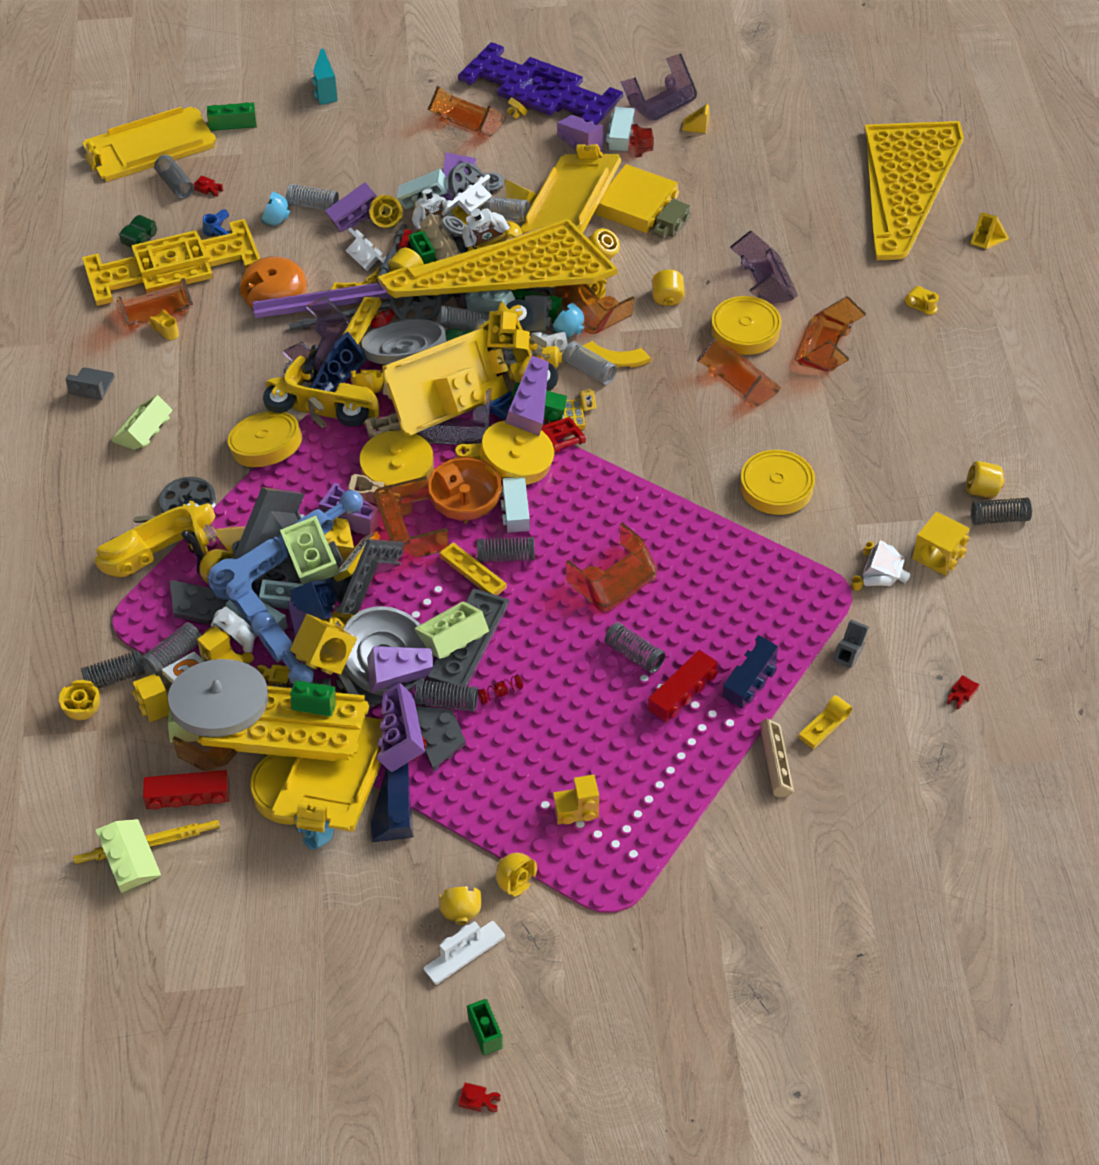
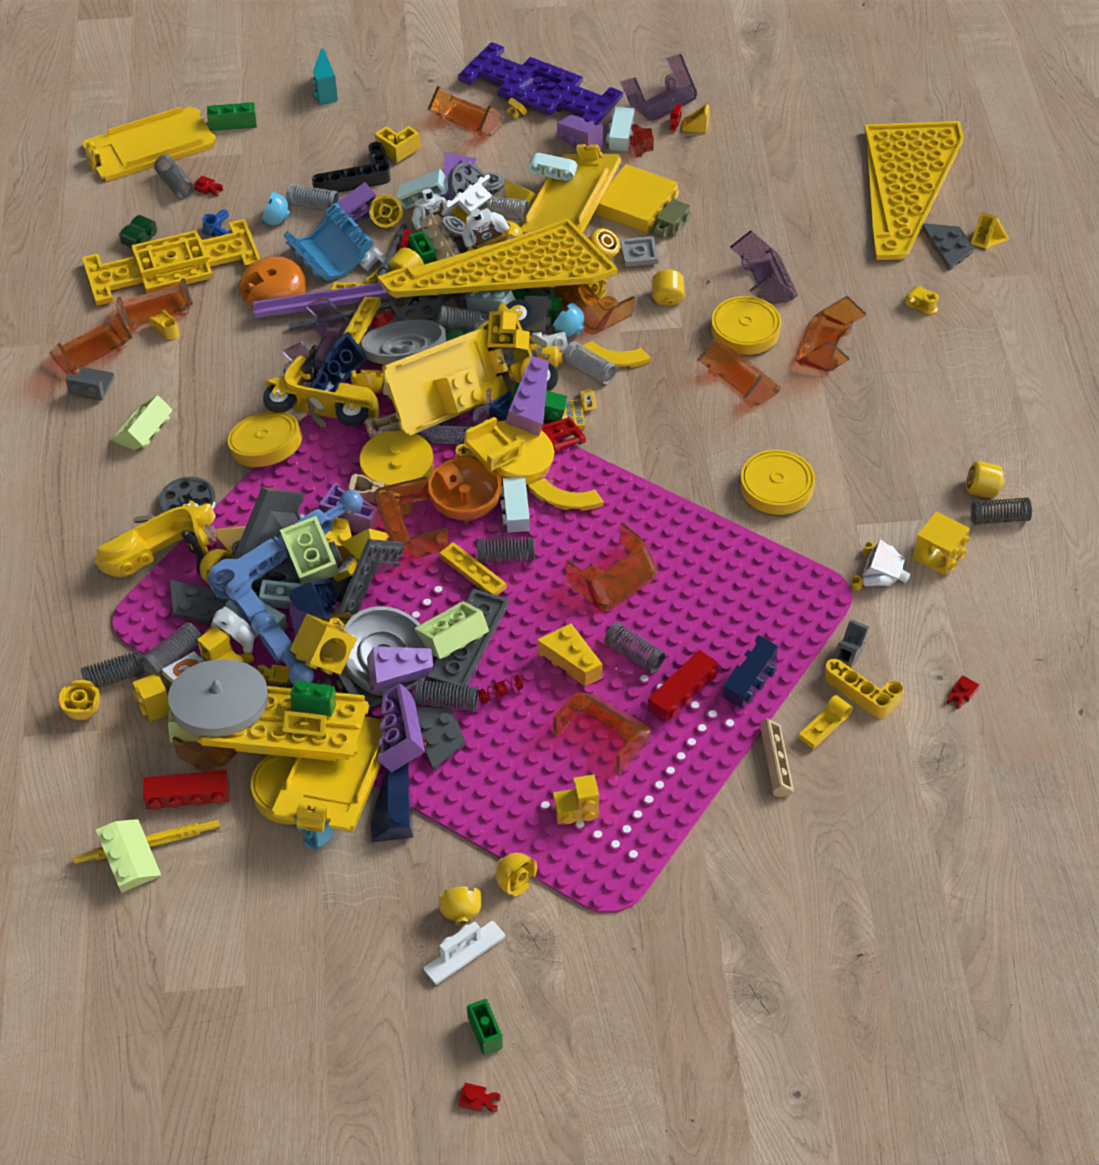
(91, 345): none -> clear orange windscreen
(304, 723): none -> yellow slope
(333, 246): none -> dark azure hinge
(350, 178): none -> black beam
(357, 543): none -> yellow slope
(400, 144): none -> yellow brick
(491, 445): none -> yellow panel
(552, 166): none -> light aqua beam
(565, 500): none -> yellow tile
(571, 653): none -> yellow wedge
(629, 728): none -> clear orange windscreen
(639, 251): none -> light grey plate
(675, 117): none -> red plate
(863, 691): none -> yellow beam
(949, 243): none -> dark grey wing

